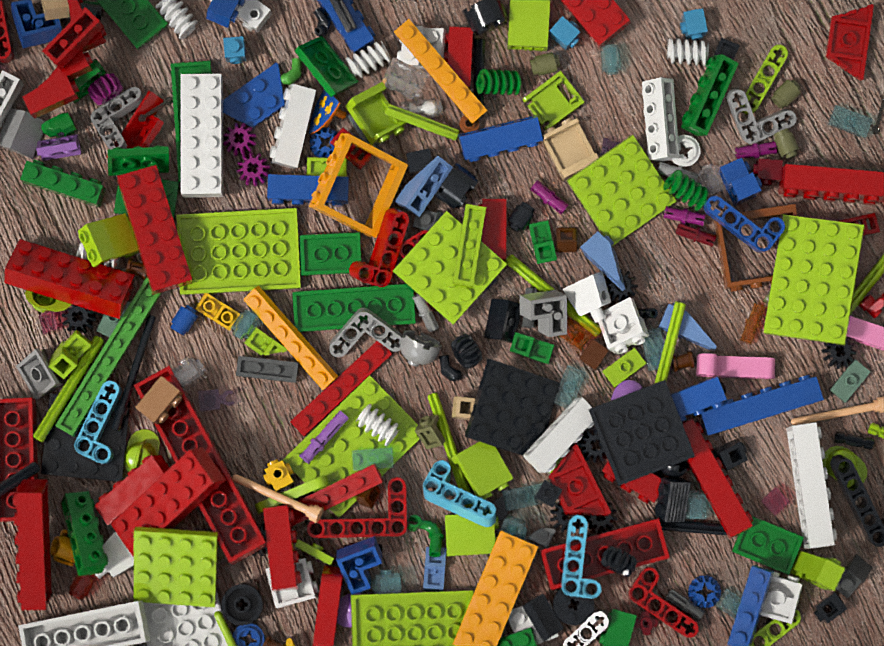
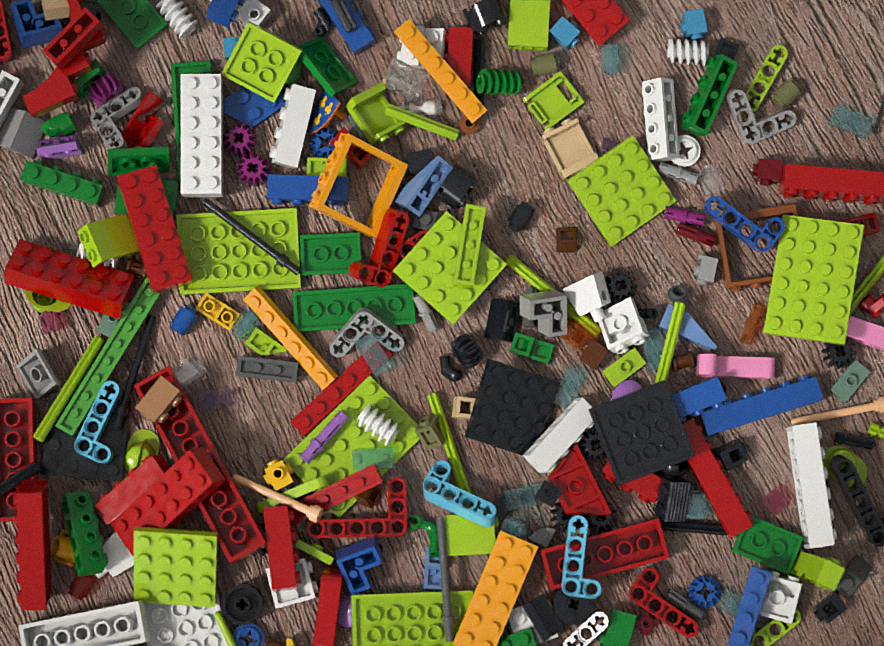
(68, 352): lime brick -> none
(78, 324): black gear -> none
(261, 61): none -> lime plate
(282, 259): none -> black bar
(368, 59): white piece -> none
(373, 354): none -> clear light blue plate
(387, 582): clear light blue brick -> none
(419, 348): light grey cylinder -> none
(448, 619): none -> dark grey bar
(483, 469): lime panel -> none
(495, 226): red brick -> none
(500, 137): blue brick -> none
(542, 241): green slope -> none
(549, 197): magenta pin -> none
(603, 256): medium blue slope -> none
(619, 561): black gear -> none
(677, 293): none -> dark grey plate
(688, 188): green piece -> none
(705, 270): none -> light grey brick
(738, 182): blue brick -> none
(756, 150): magenta pin -> none
(786, 144): olive brick -> none
(849, 40): red wing -> none

